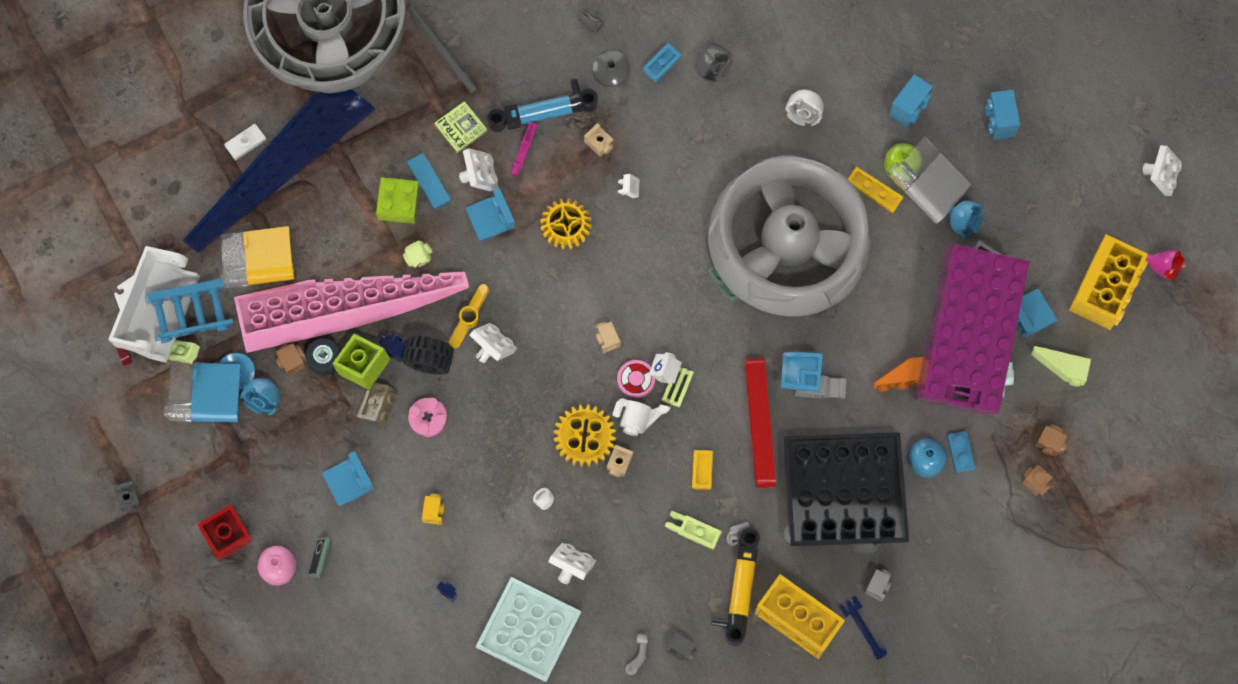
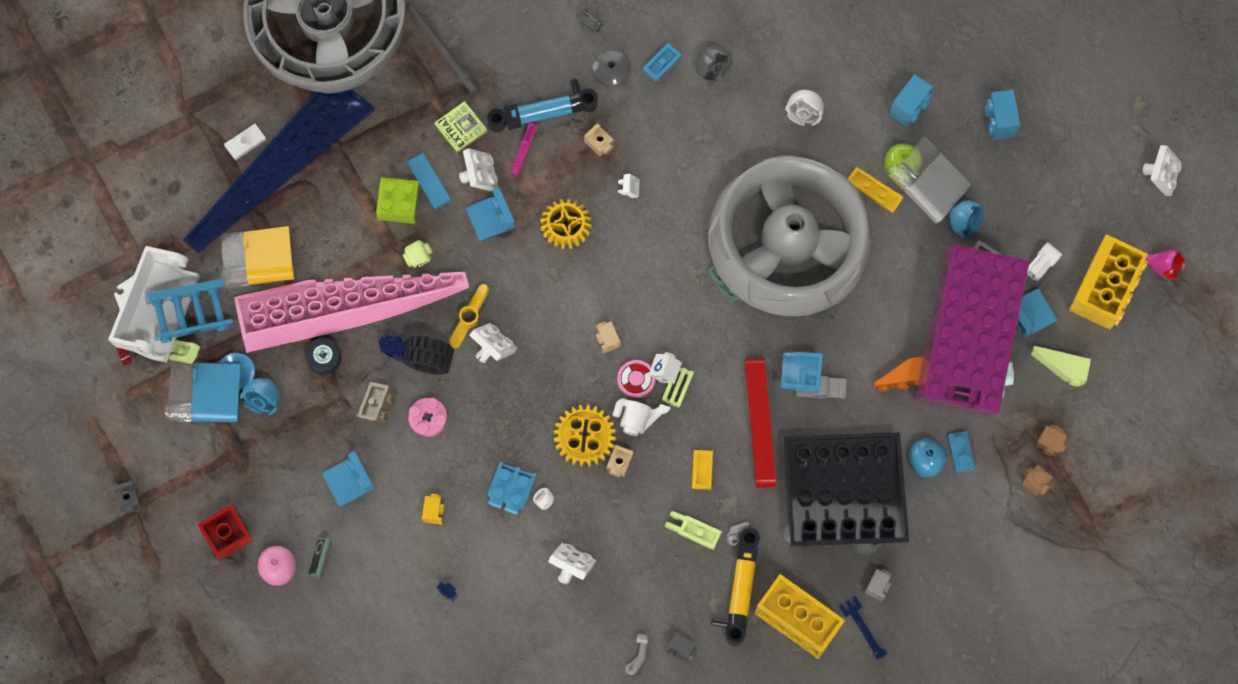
(290, 358): medium nougat brick -> none
(361, 361): lime brick -> none
(510, 488): none -> dark azure plate
(528, 629): light aqua plate -> none
(1045, 258): none -> white piece

